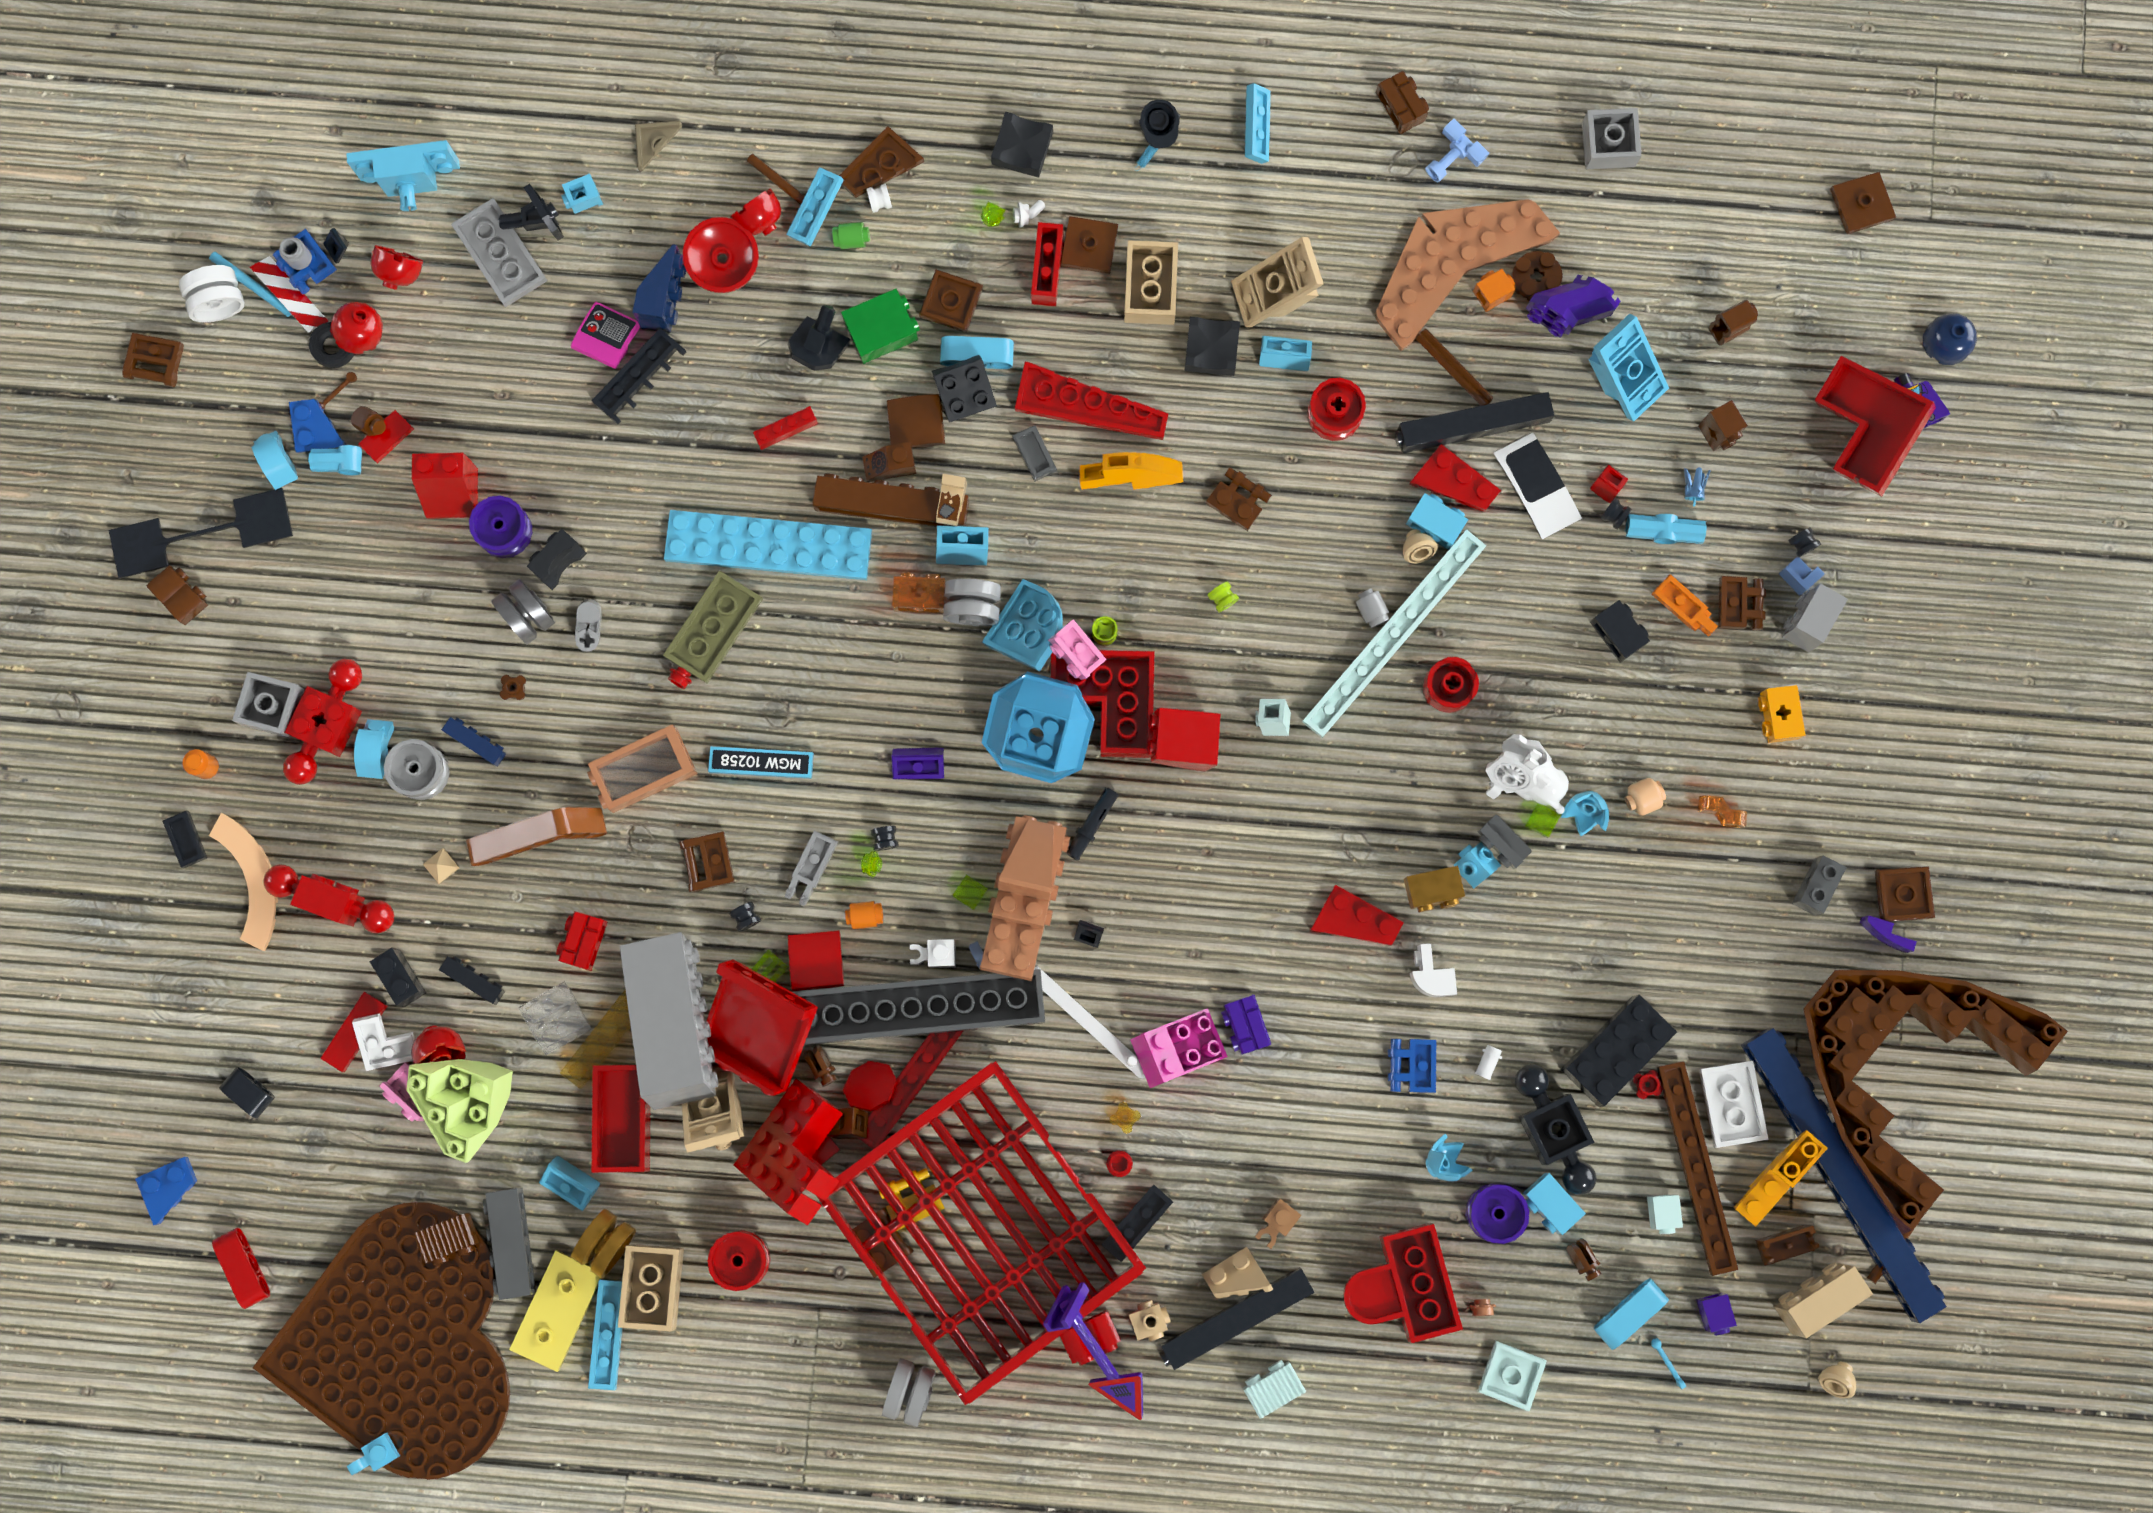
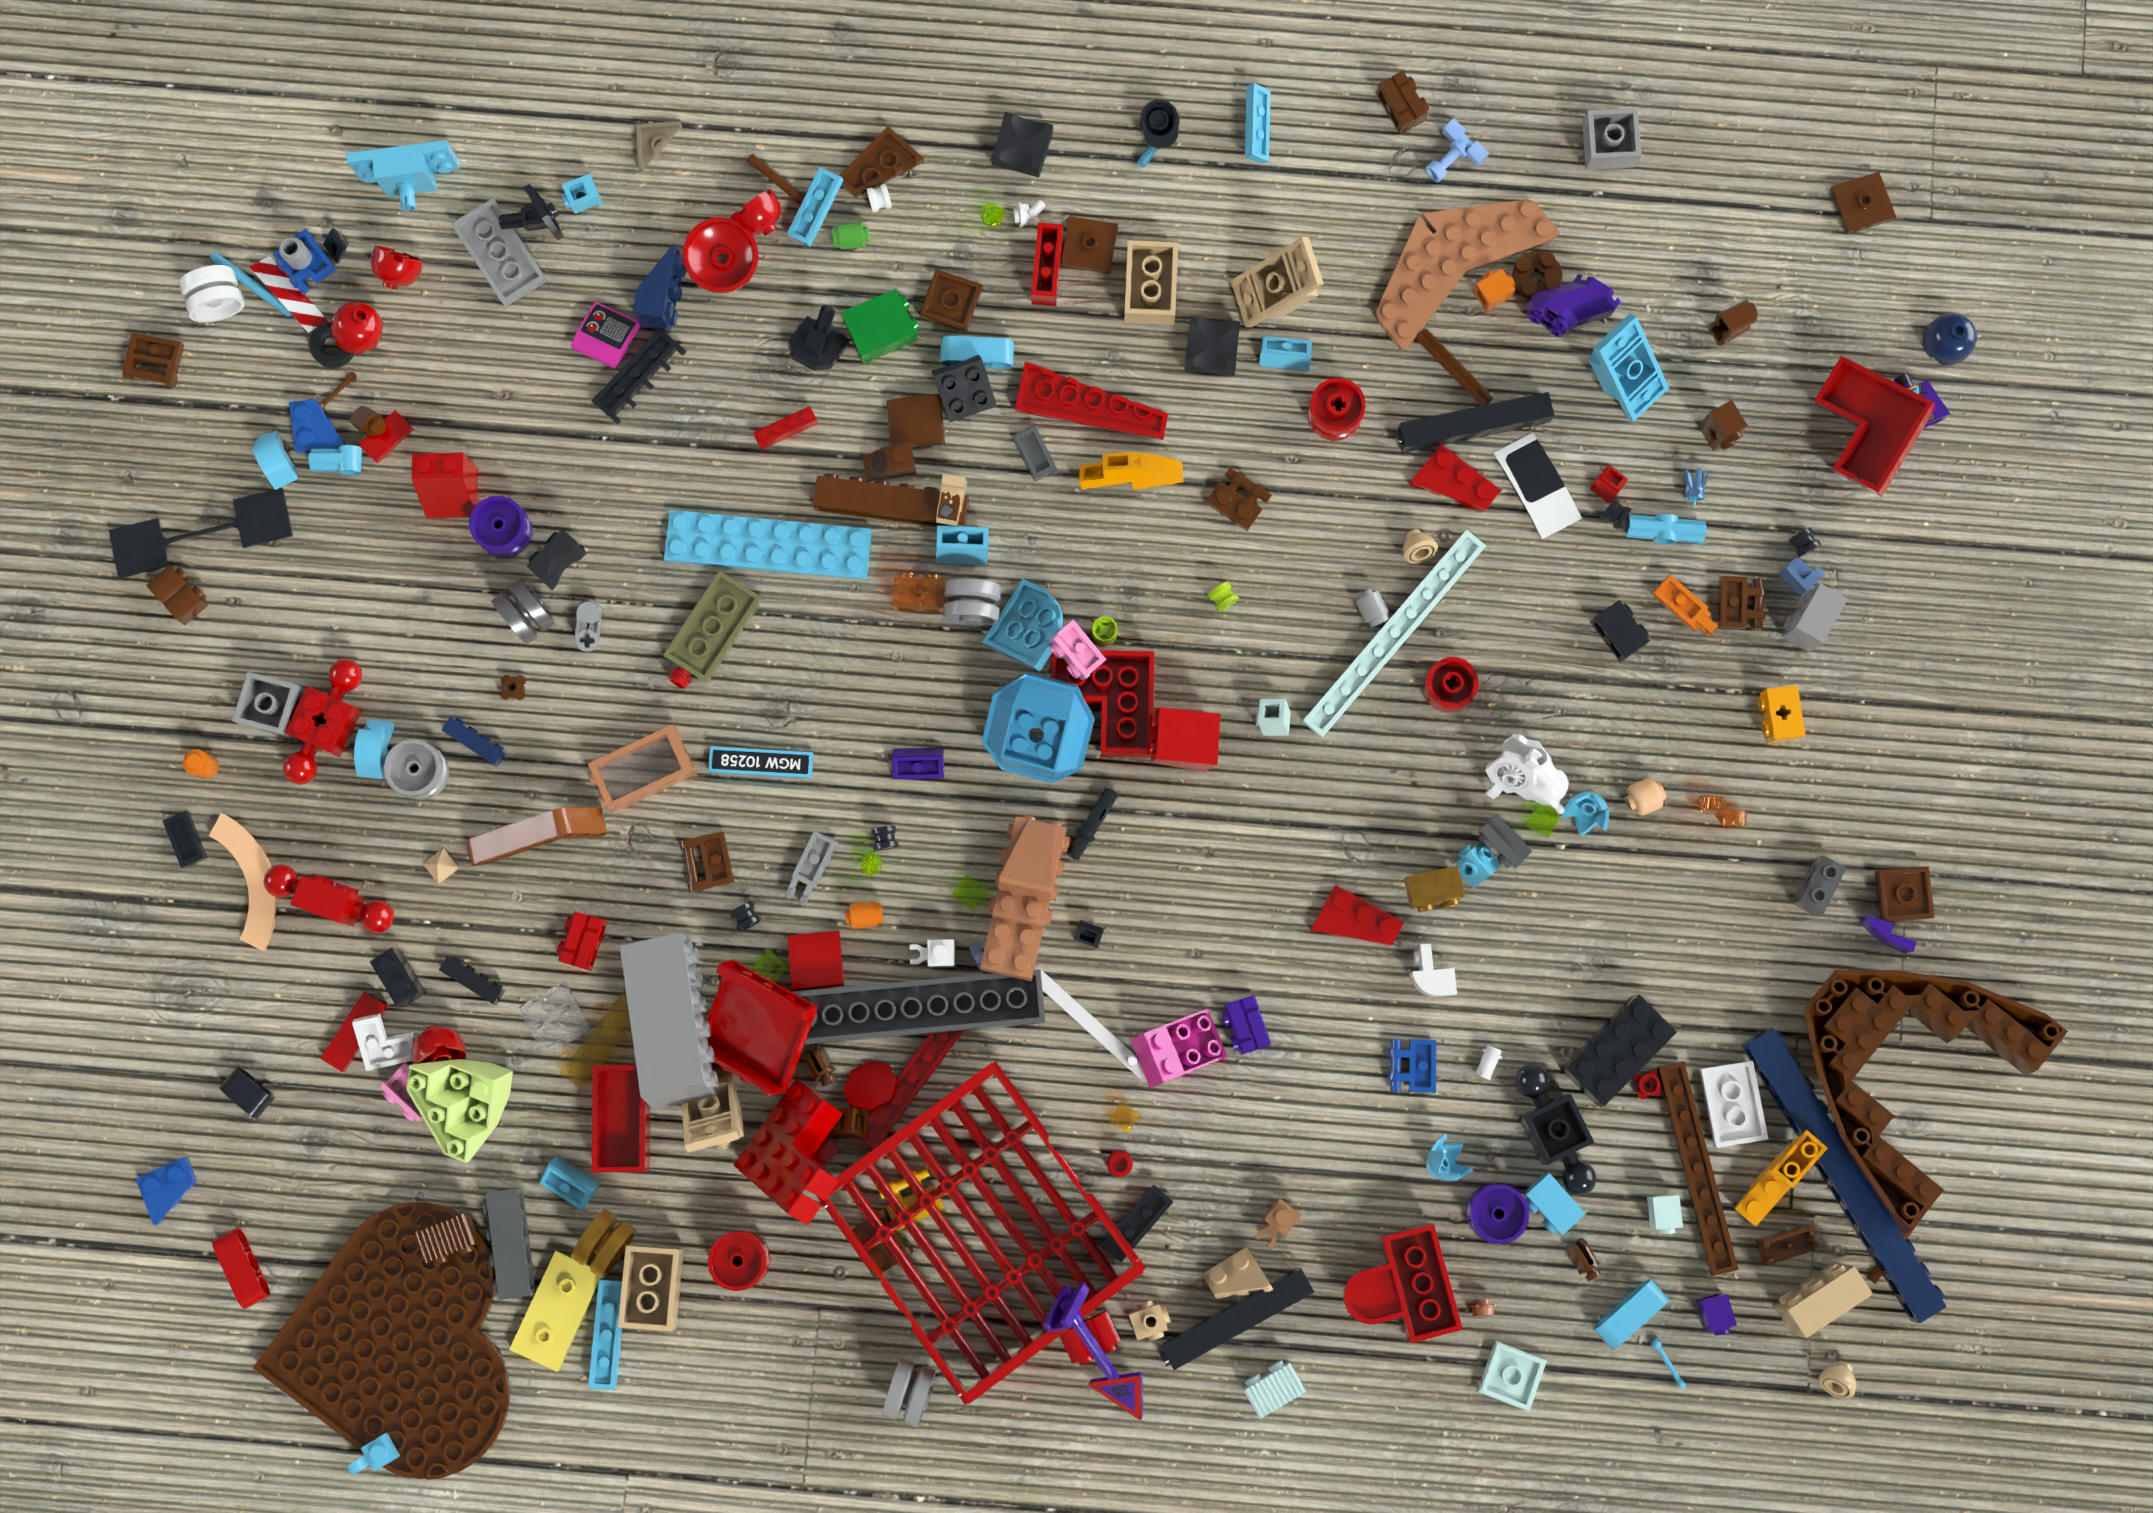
(1437, 520): medium azure brick -> none

